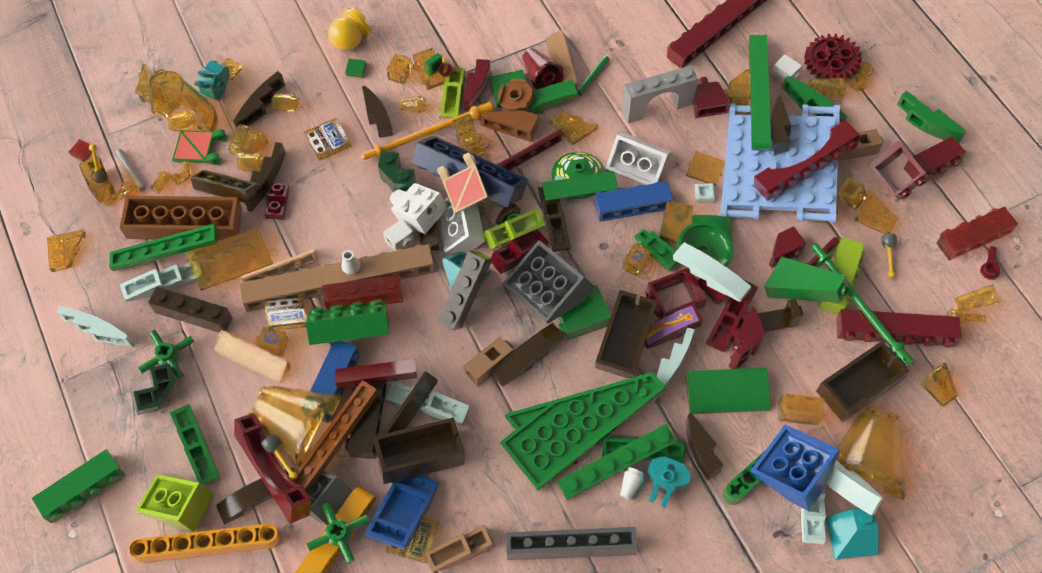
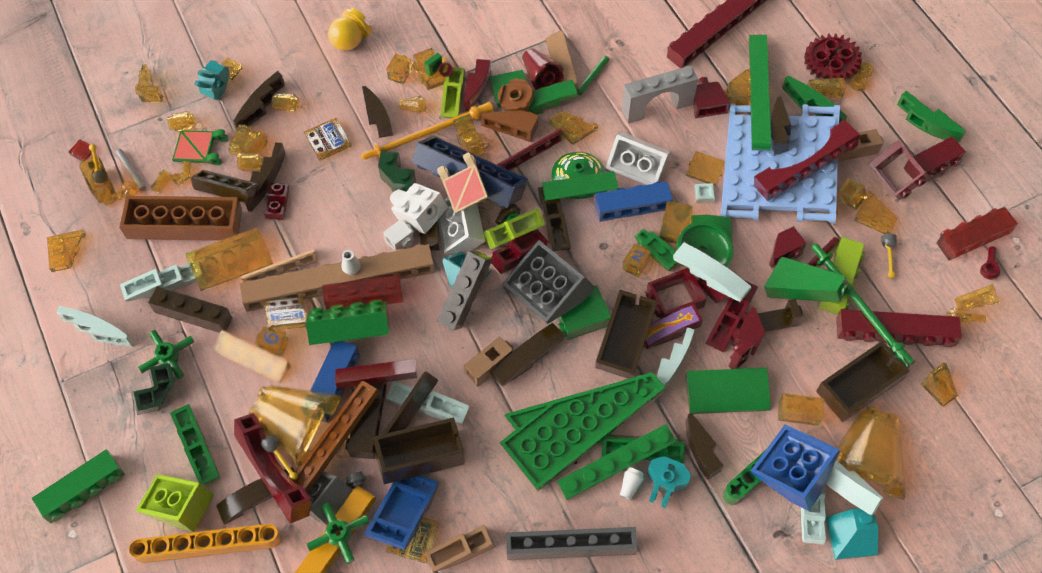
(163, 247): green plate -> none
(172, 90): clear yellow cone -> none
(355, 68): green tile -> none
(355, 479): none -> dark grey plate
(786, 67): white brick -> none

